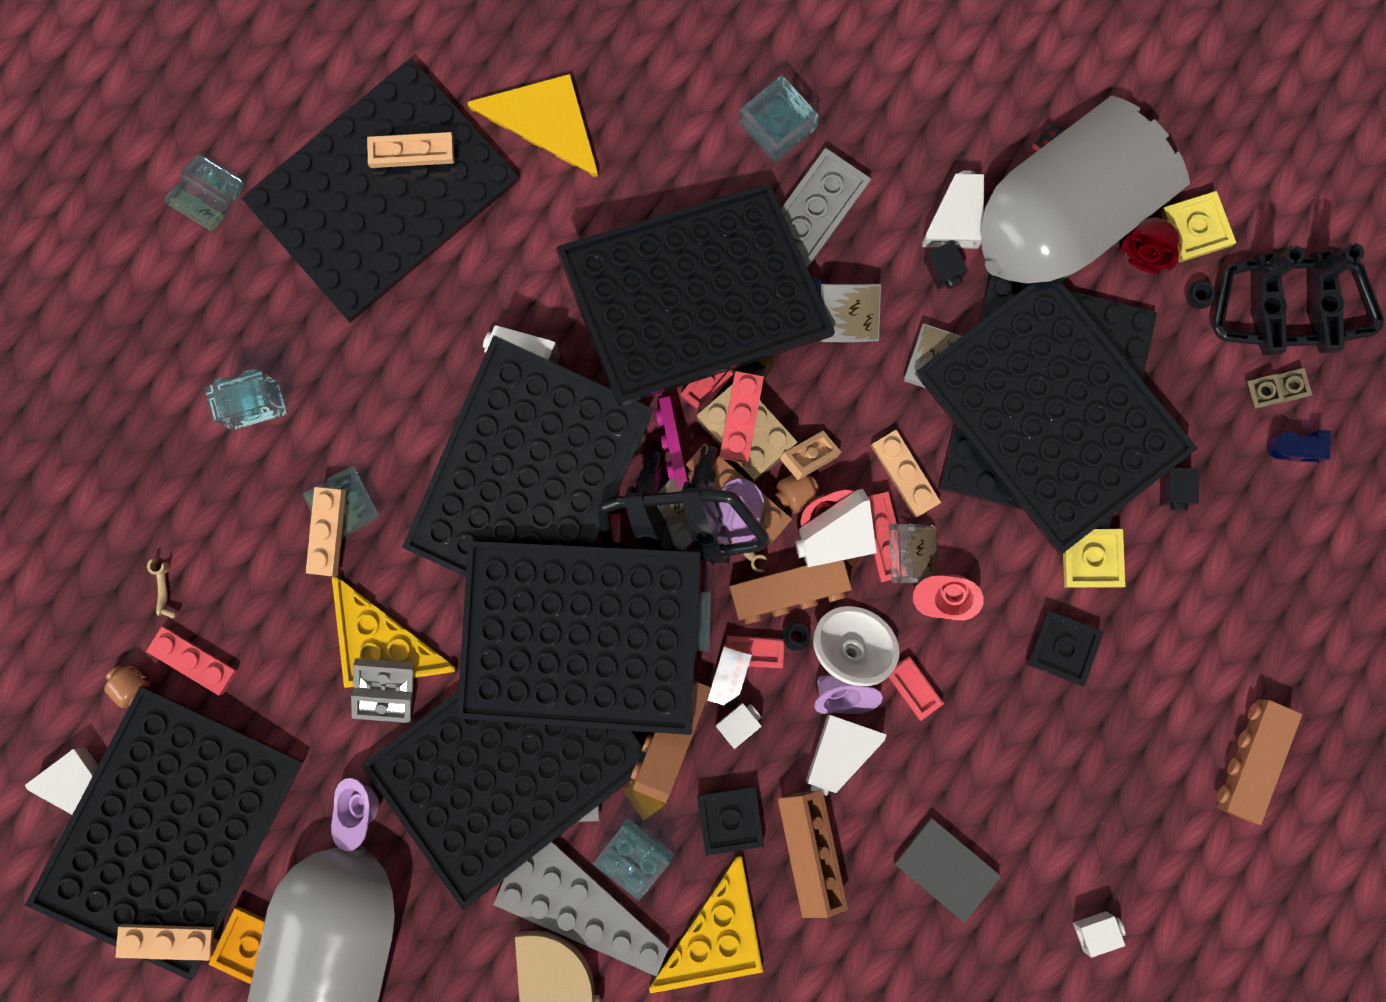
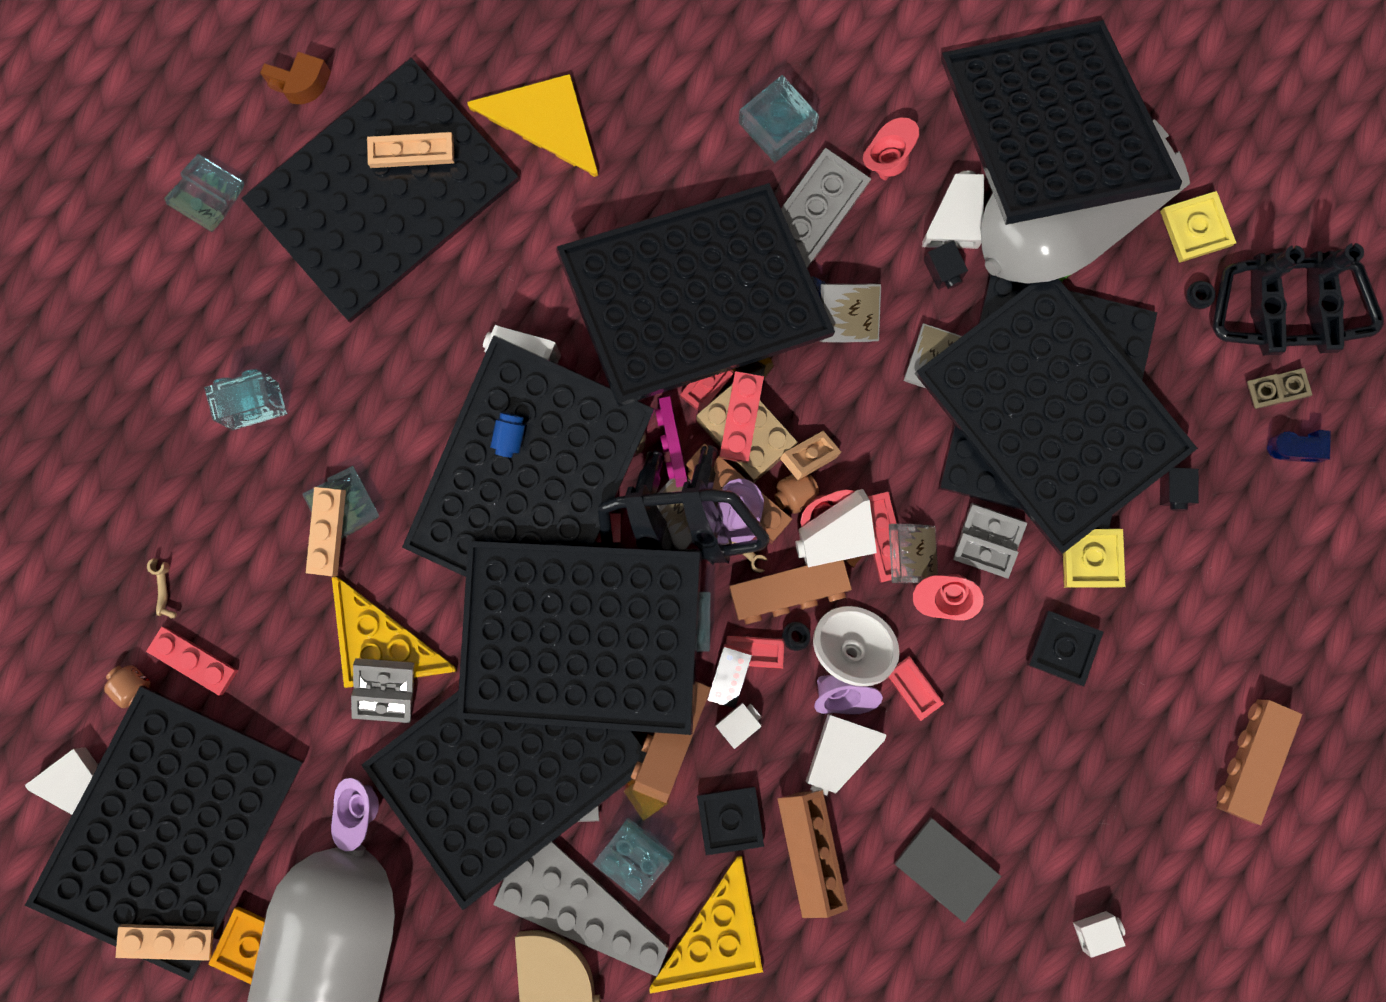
(304, 80): none -> dark orange brick
(507, 435): none -> blue brick
(891, 147): none -> coral piece
(905, 474): light nougat plate -> none
(989, 540): none -> light grey slope
(1058, 122): none -> black plate
(1153, 245): dark red cylinder -> none

